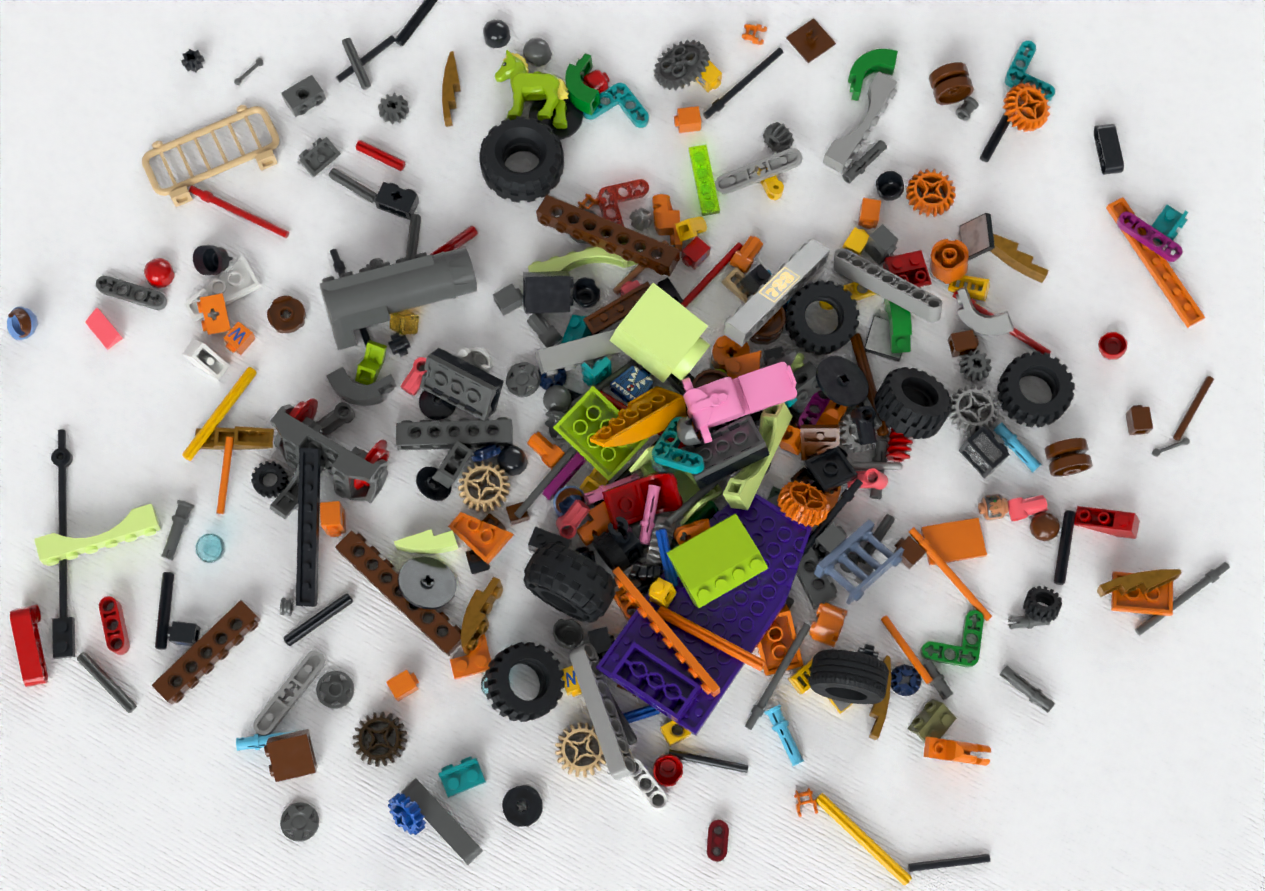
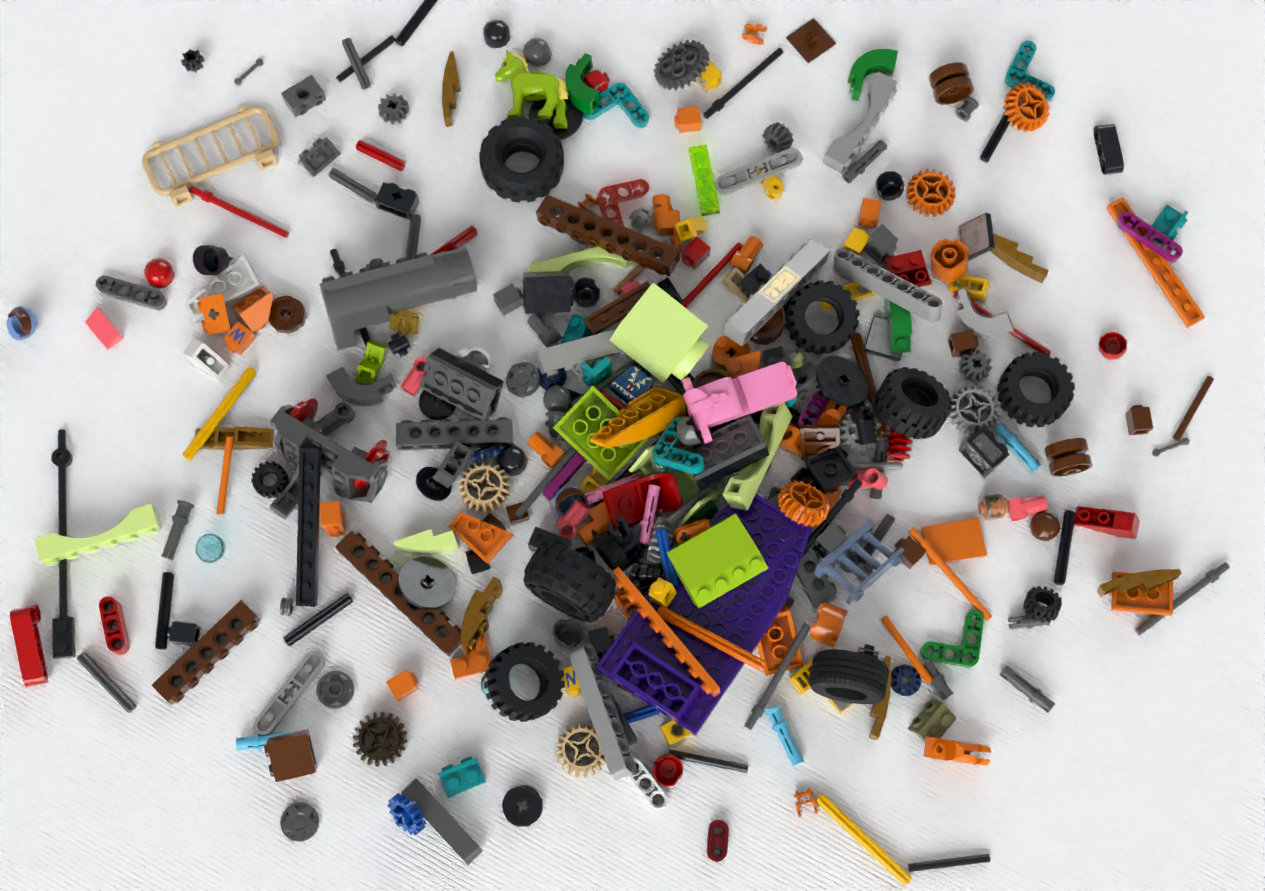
(255, 309): none -> orange slope

